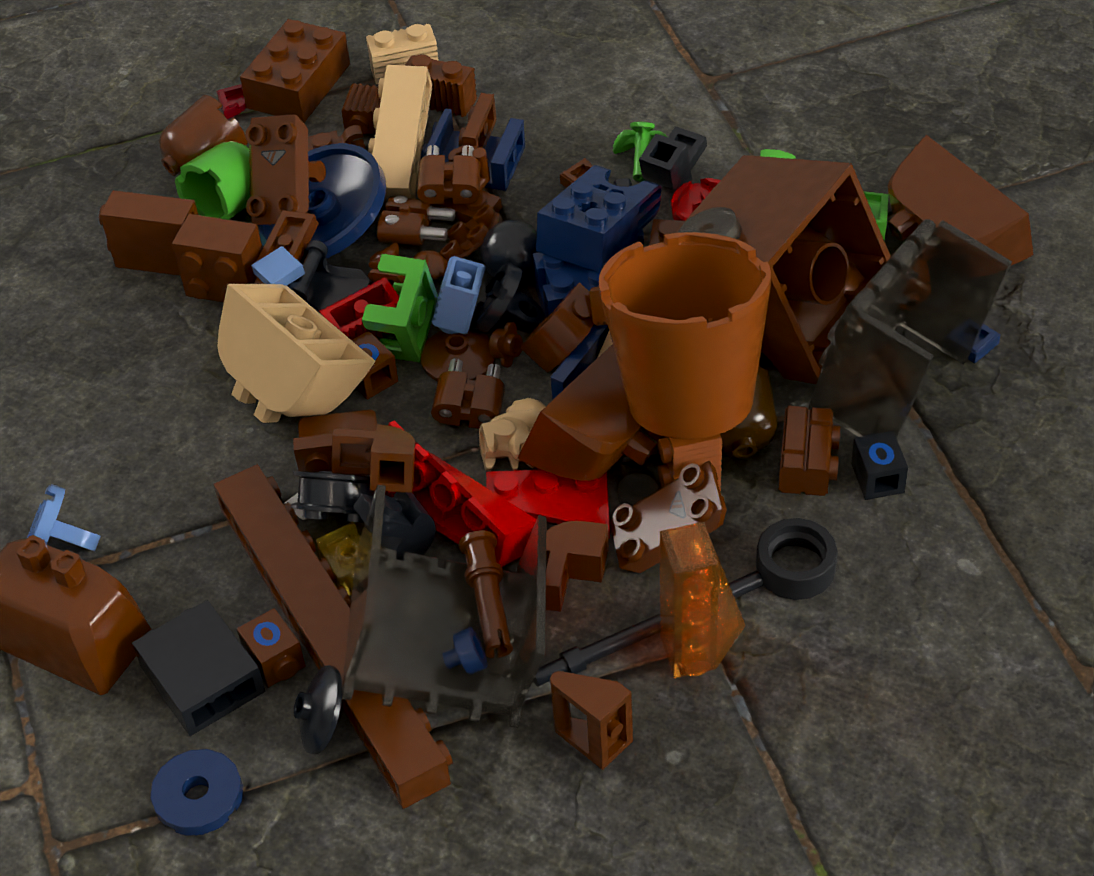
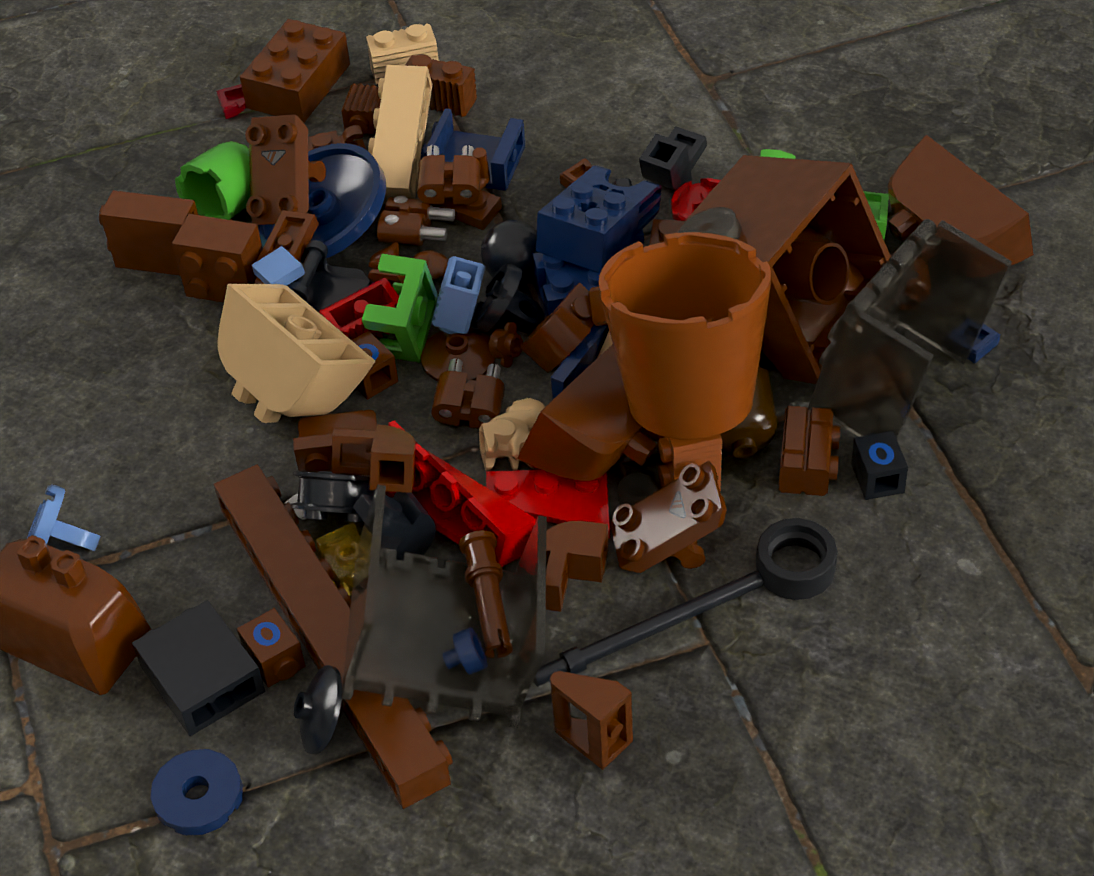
(196, 132): reddish brown cylinder -> none
(468, 237): reddish brown dish -> none
(479, 127): reddish brown plate -> none
(639, 138): bright green plant -> none
(695, 602): clear orange wedge -> none

